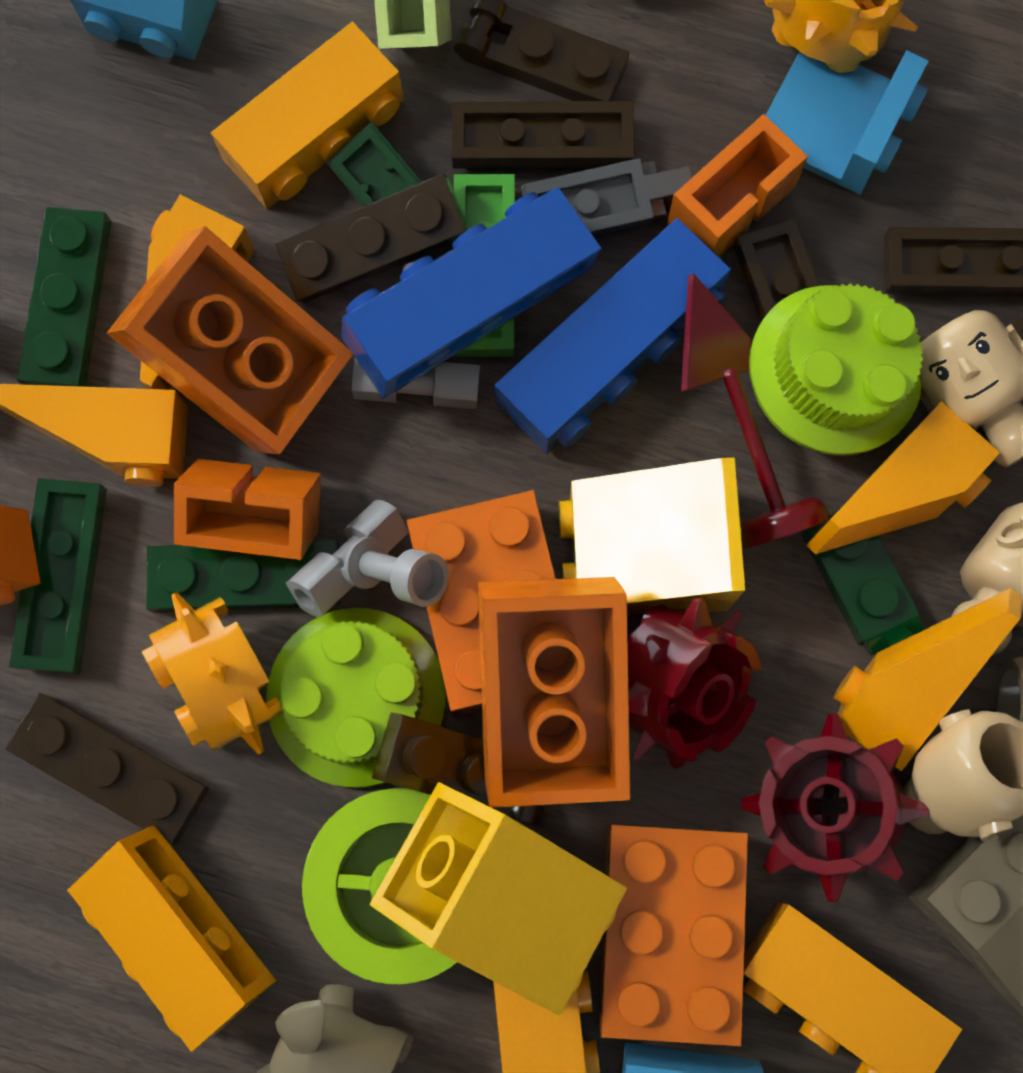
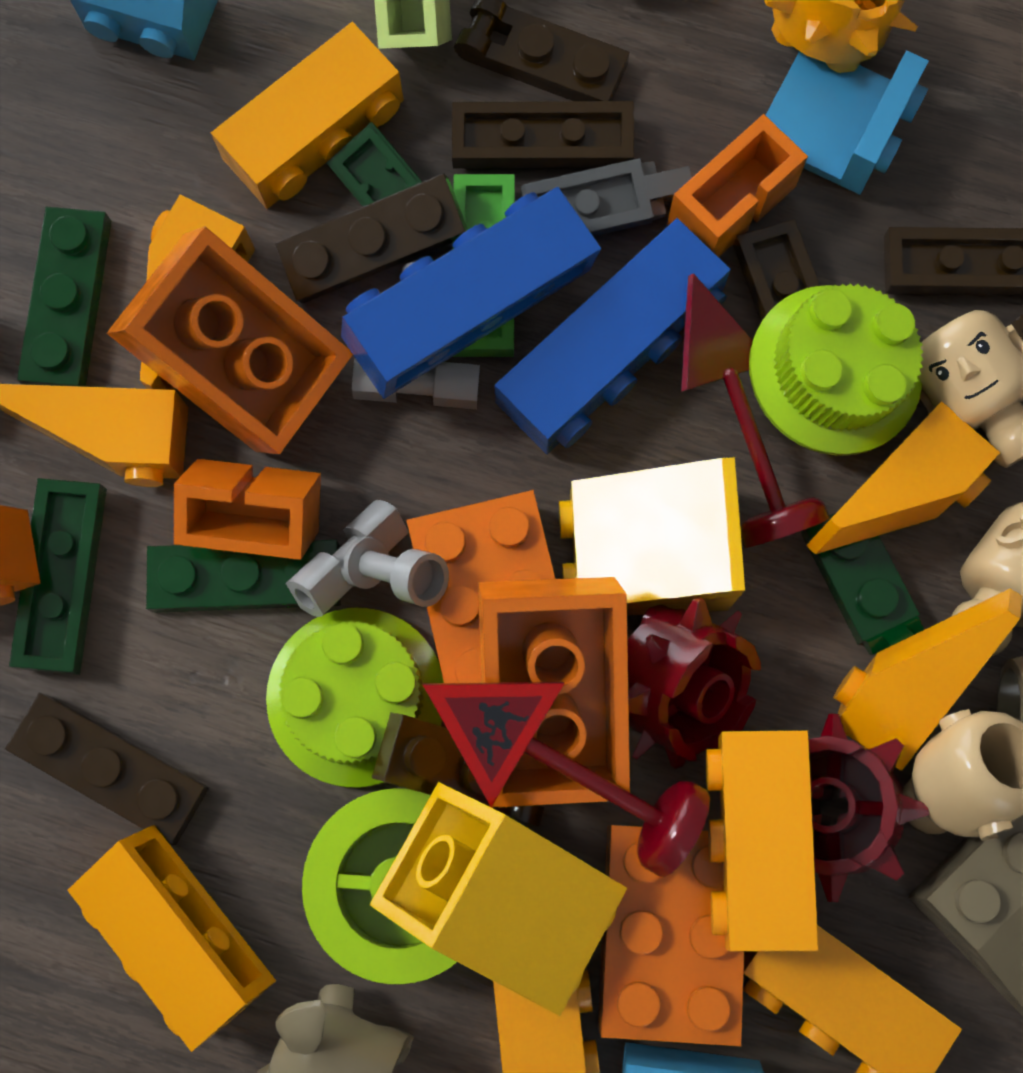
(213, 674): light orange brick -> none
(497, 725): none -> dark red piece
(763, 841): none -> light orange brick

